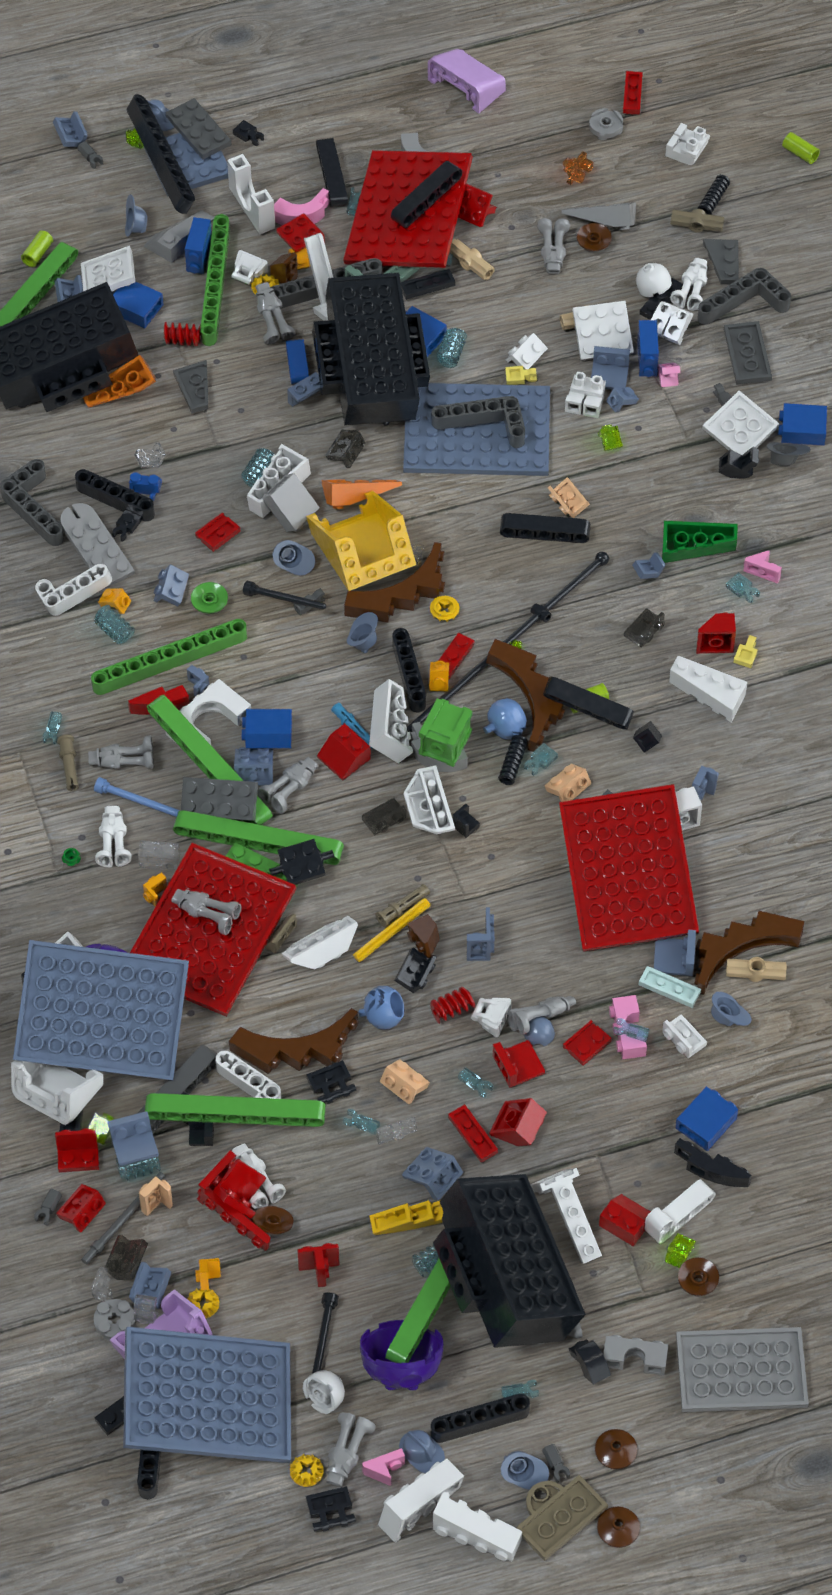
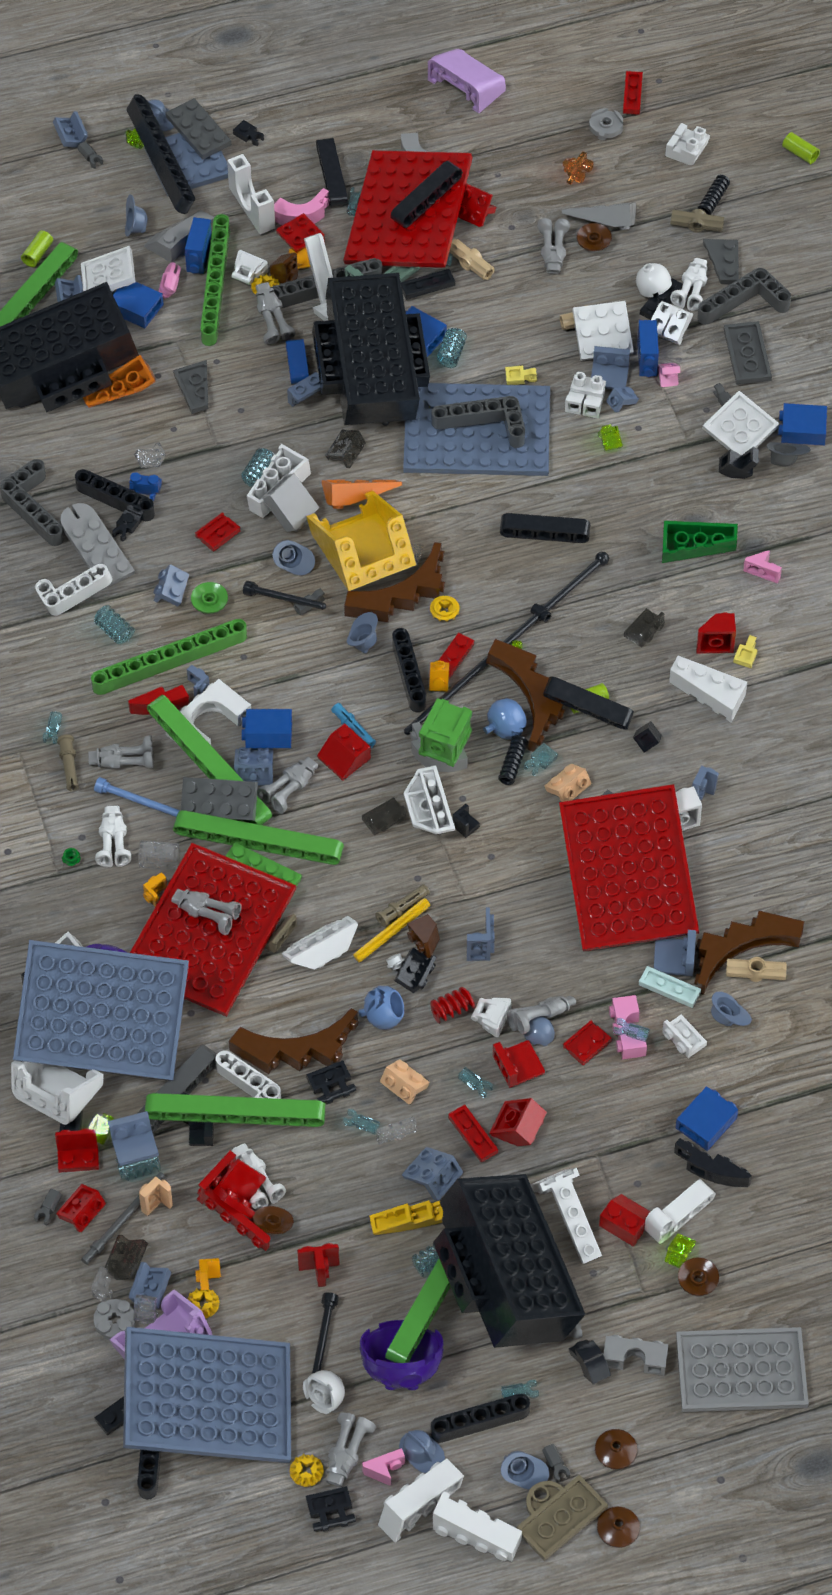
(115, 598): light orange bracket -> none
(170, 280): none -> bright pink arm
(182, 334): red piece -> none
(301, 862): black plate -> none
(389, 722): white wedge -> none
(395, 961): none -> white plate
(527, 352): white bracket -> none
(569, 497): light nougat bracket -> none
(649, 568): sand blue bracket -> none
(742, 586): clear light blue plate -> none

